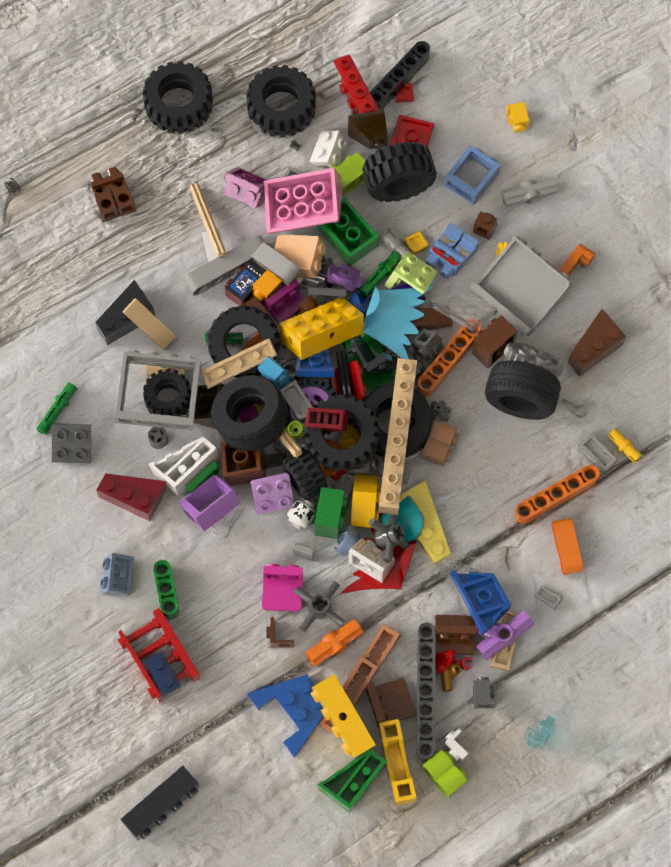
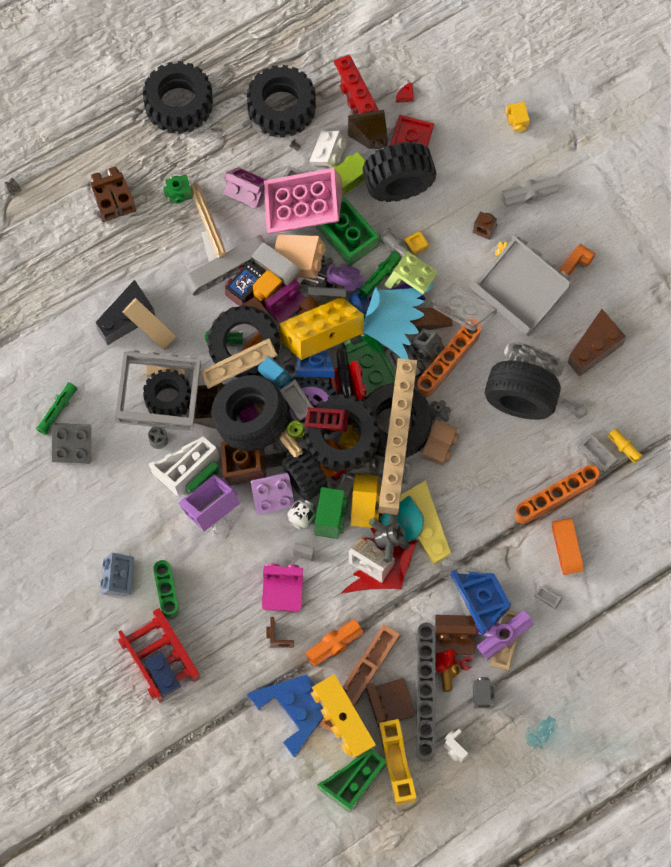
(133, 494): dark red wedge -> none
(160, 803): black brick -> none
(177, 189): none -> green brick
(317, 599): dark grey bar -> none
(347, 540): sand blue hair -> none
(378, 365): black bracket -> none
(401, 69): black beam -> none
(444, 773): lime brick -> none
(452, 251): medium blue hips -> none
(464, 189): medium blue window -> none
(491, 342): reddish brown brick -> none

